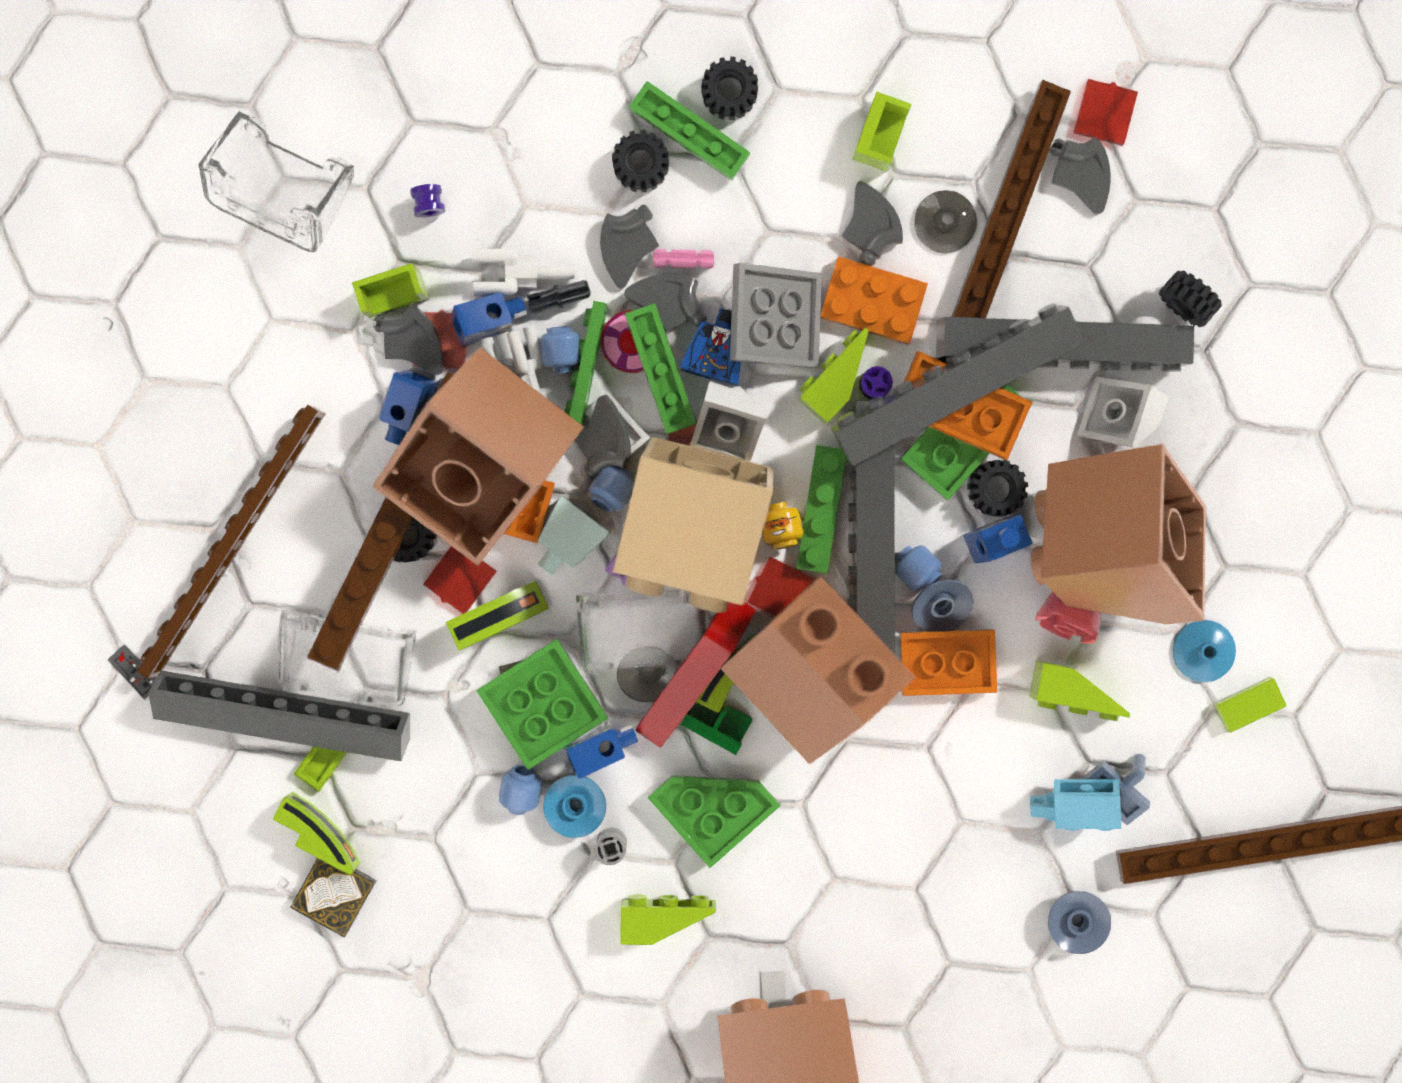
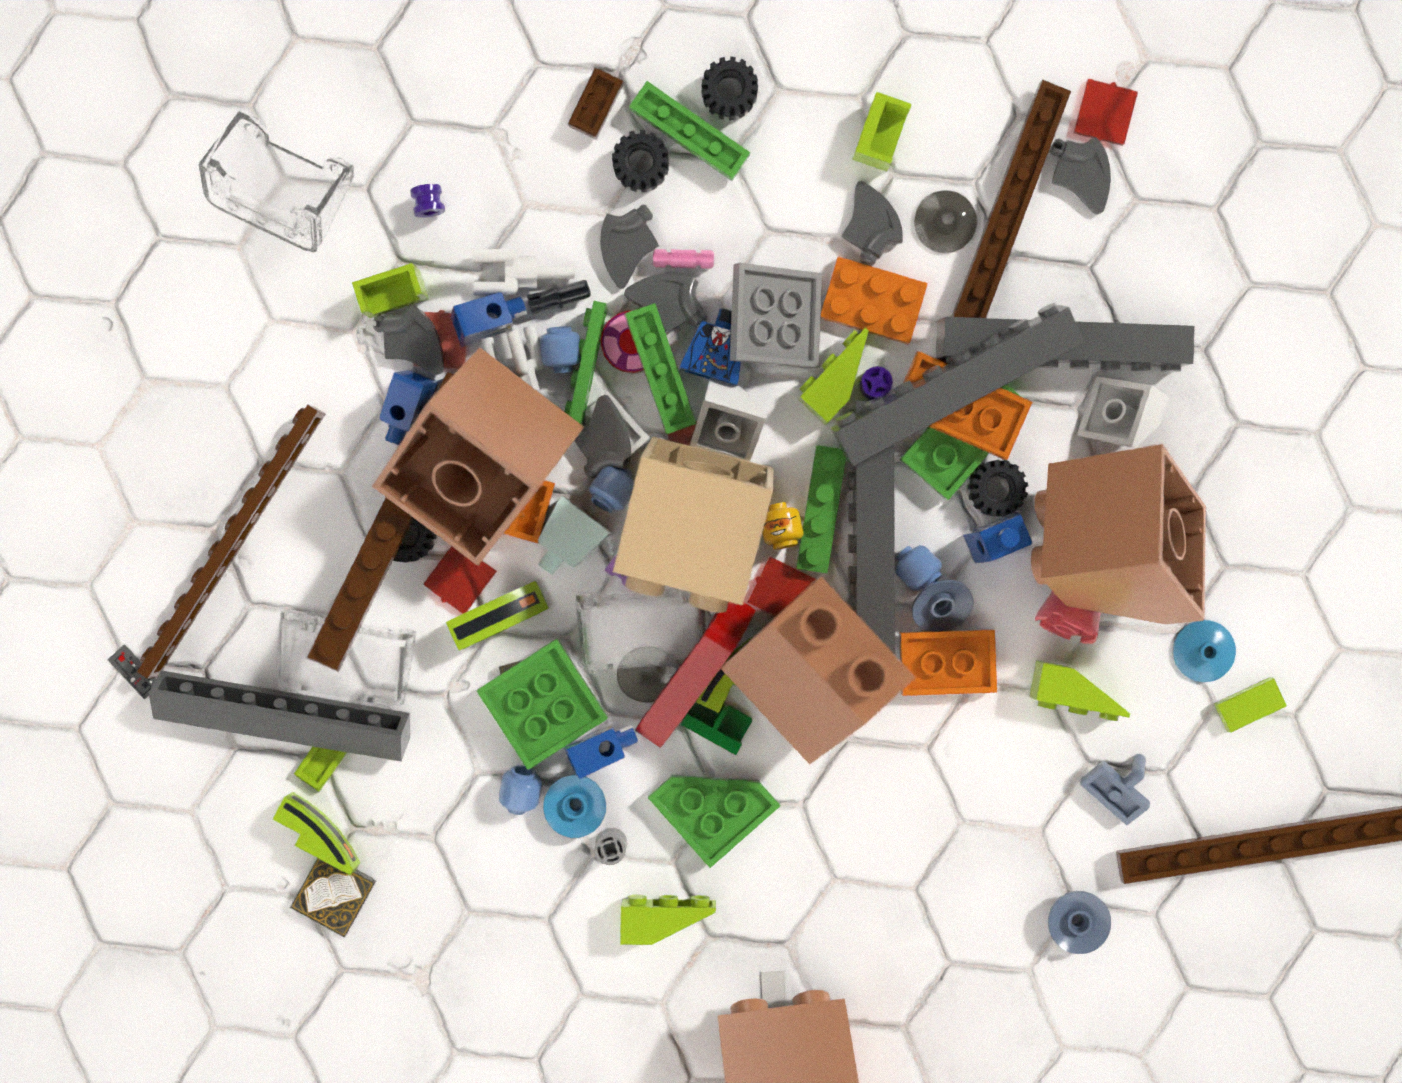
(595, 103): none -> reddish brown plate
(1080, 804): medium azure hinge -> none
(1190, 298): black tyre -> none

